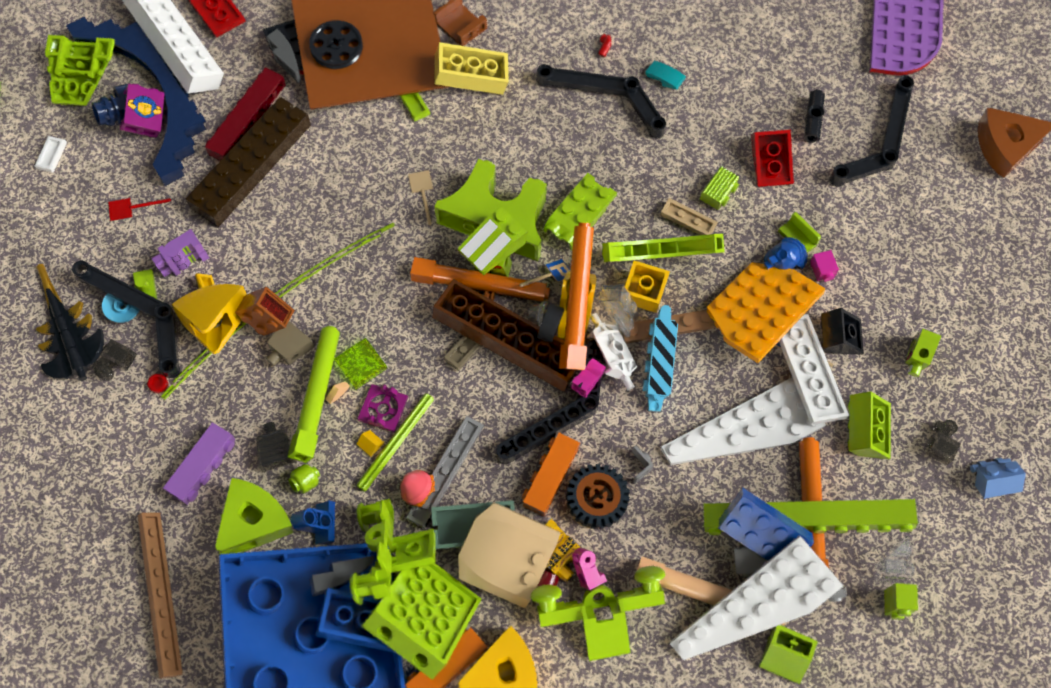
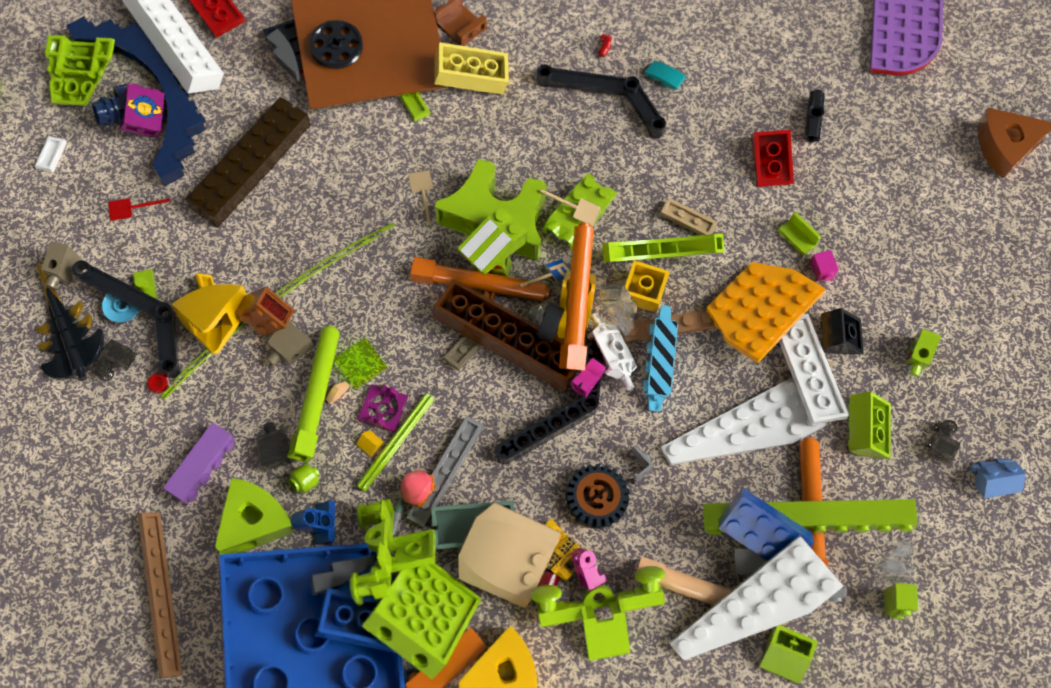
(58, 264): none -> dark tan torso
(179, 254): medium lavender hips -> none
(245, 113): dark red brick -> none
(398, 514): none -> piece
(551, 474): orange brick -> none
(585, 211): none -> tan piece
(719, 188): lime brick -> none
(786, 255): blue helmet -> none
(891, 141): black piece -> none

